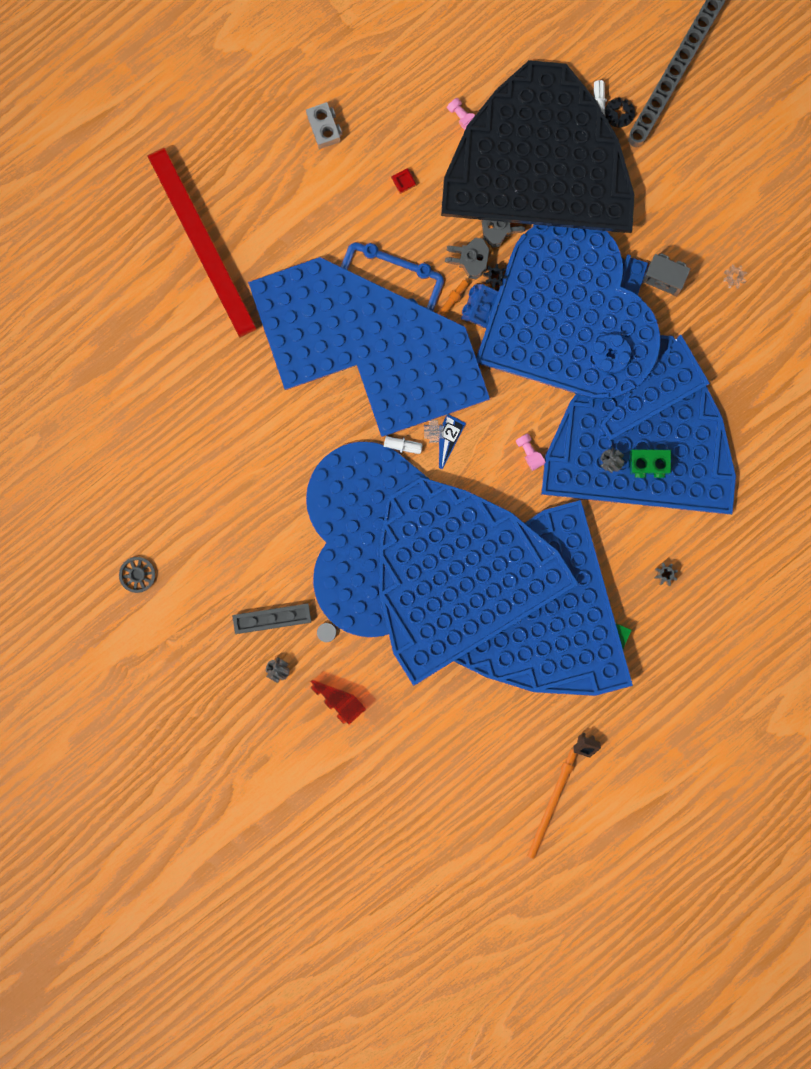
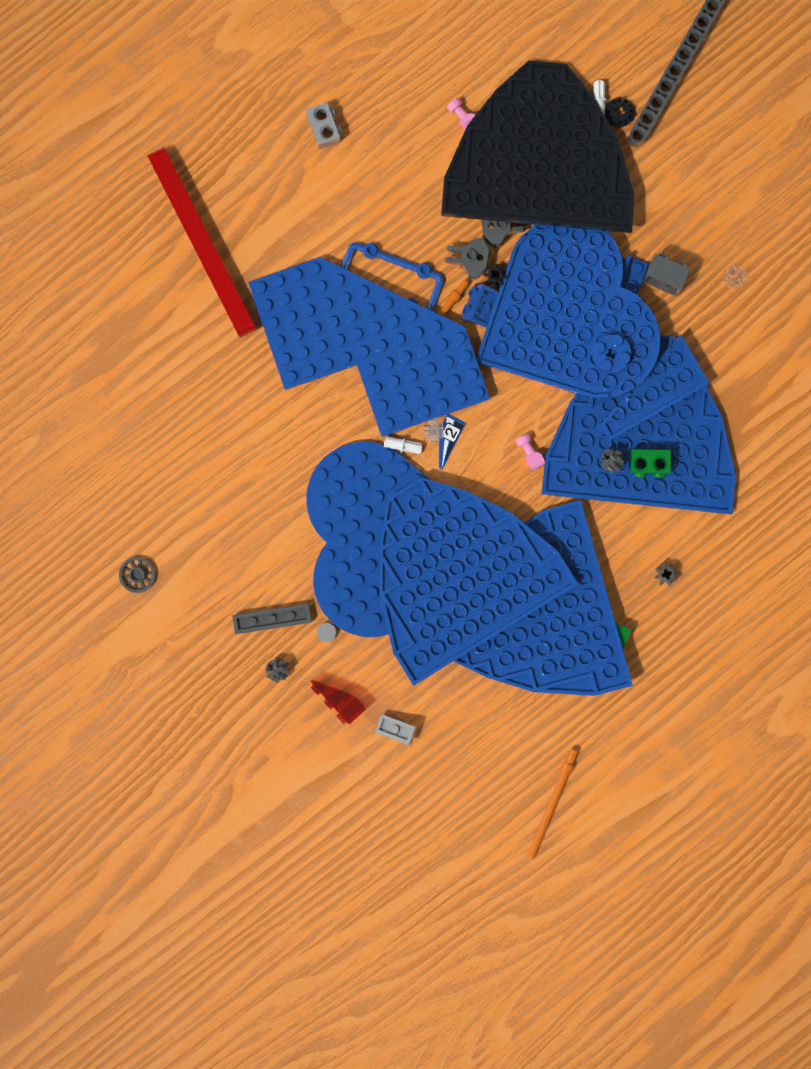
(395, 729): none -> light grey hinge
(403, 181): red tile -> none
(586, 746): black tile -> none

